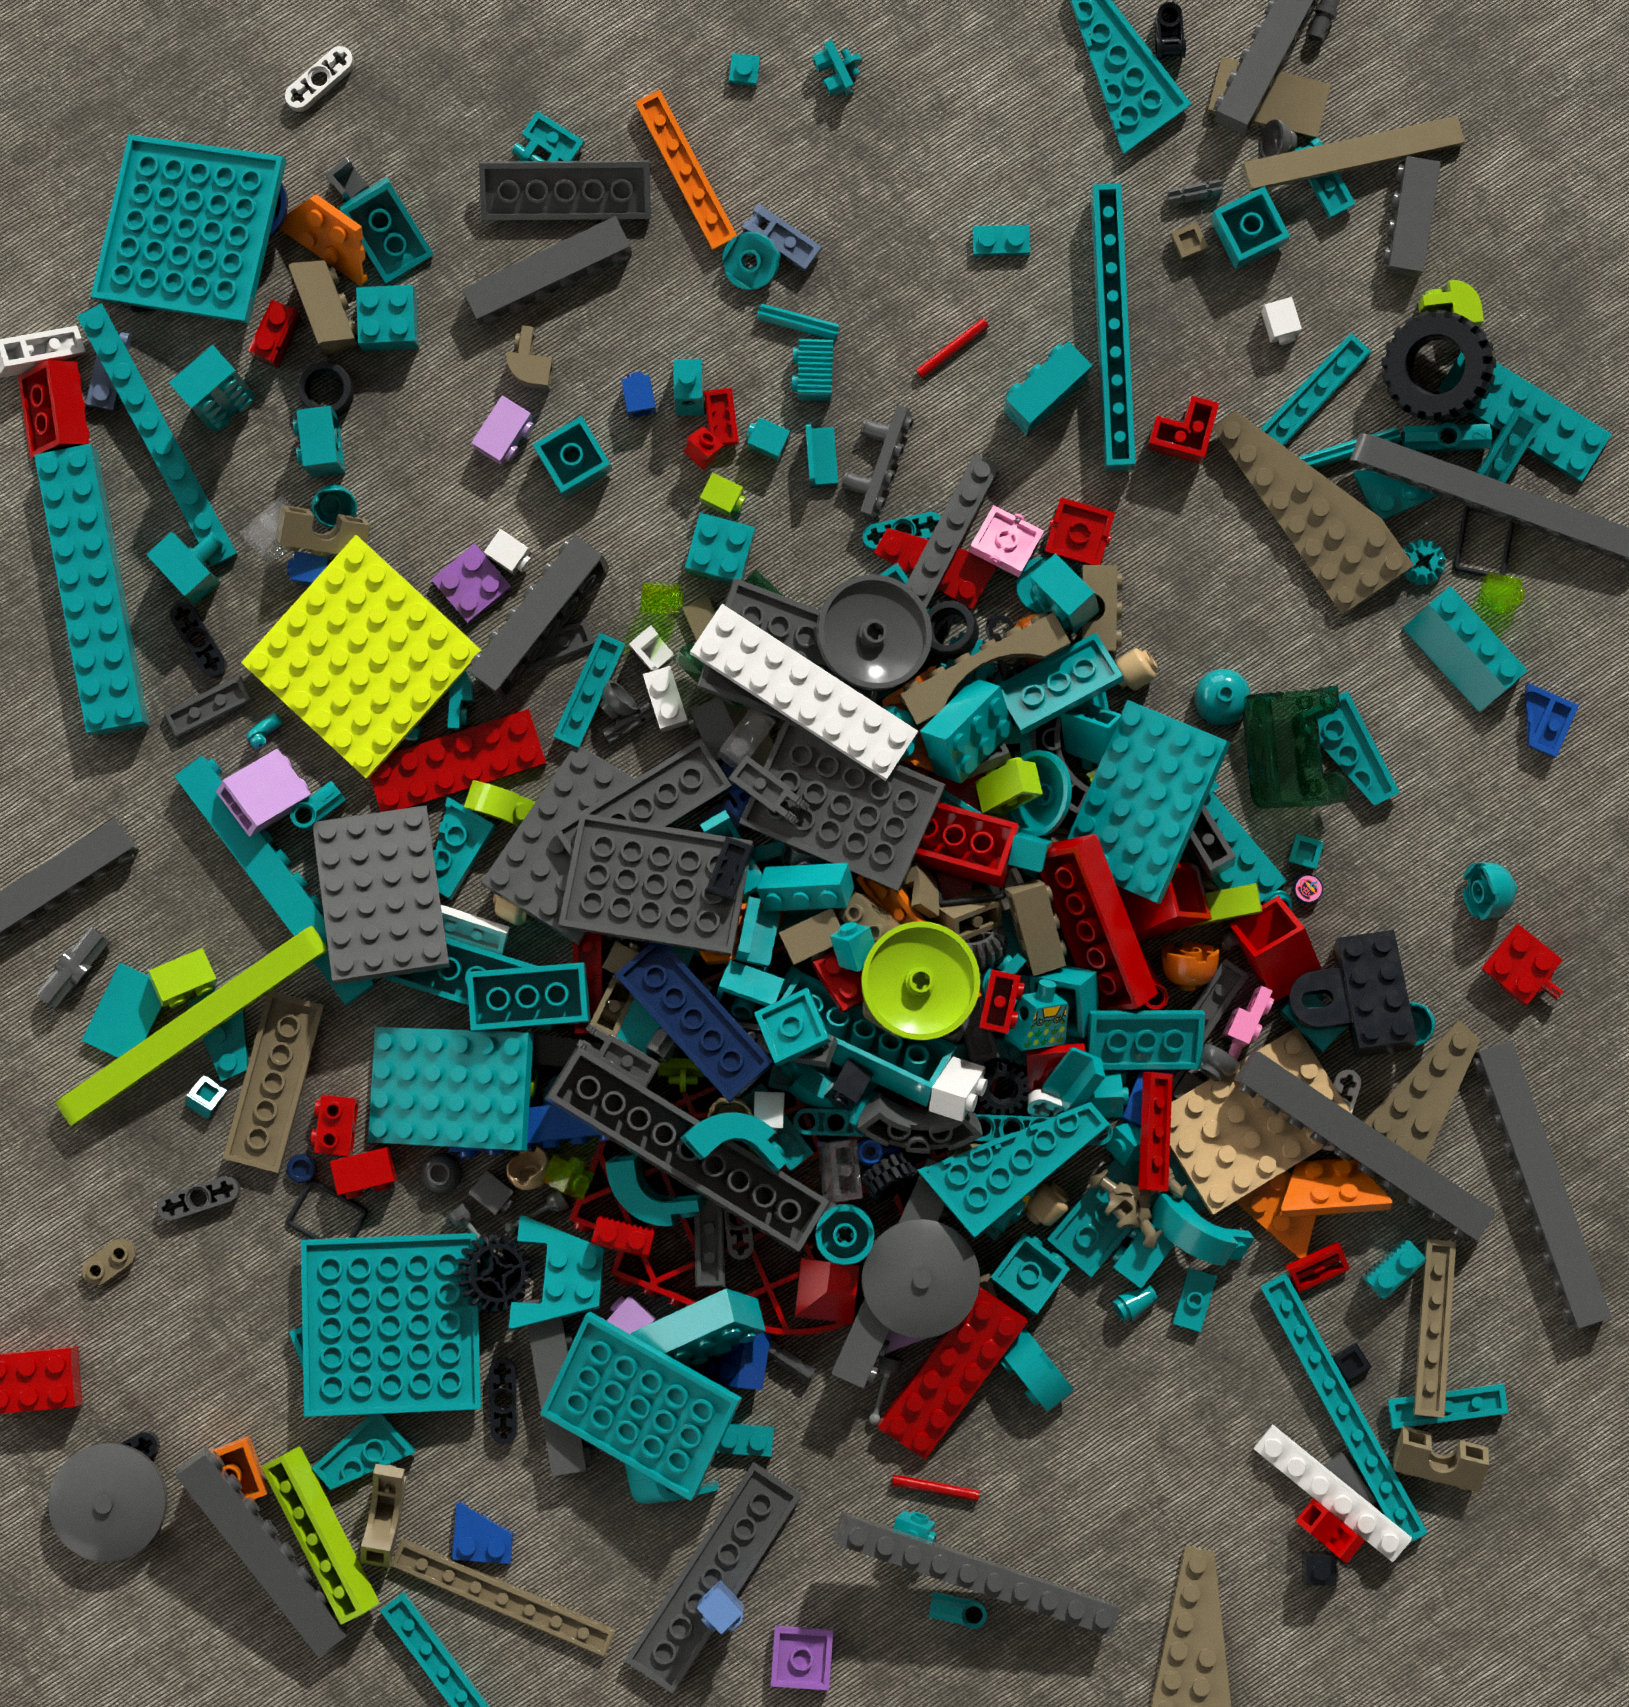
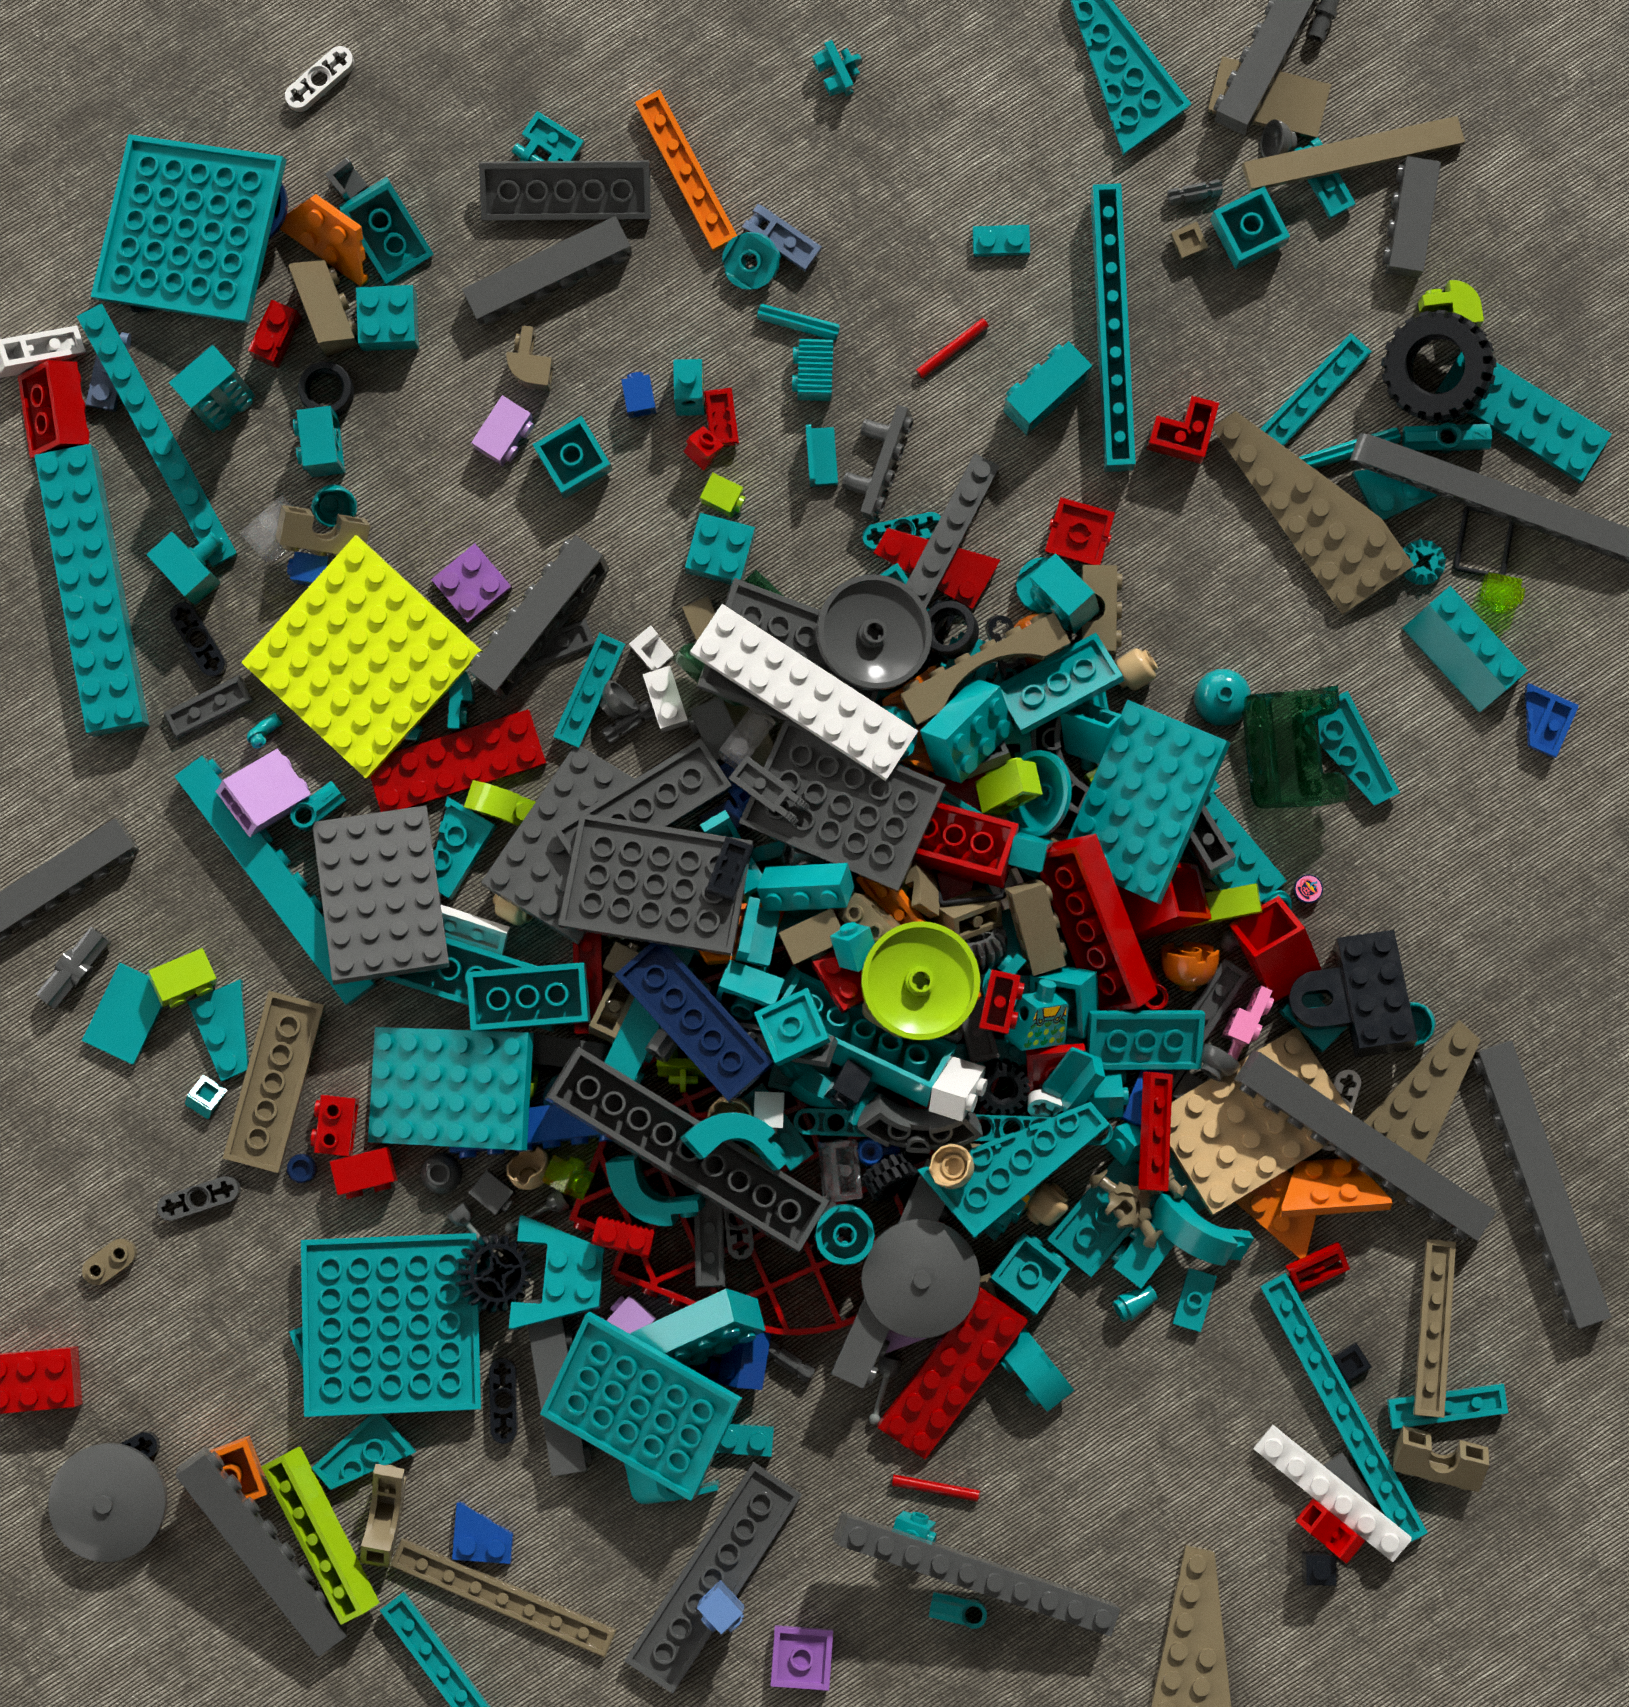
(191, 1026): lime beam -> none
(332, 1192): black piece -> none
(508, 553): white brick -> none
(621, 1056): dark grey hinge -> none
(661, 597): clear neon green brick -> none
(744, 69): teal plate -> none
(767, 439): teal brick -> none
(827, 1290): red slope -> none
(951, 1166): none -> tan hair
(1006, 541): bright pink plate -> none
(1169, 36): black piece -> none
(1281, 321): white brick -> none
(1305, 851): teal plate -> none
(1394, 1269): teal brick -> none
(1489, 890): teal cylinder -> none
(1509, 446): teal plate -> none
(1523, 966): red plate -> none

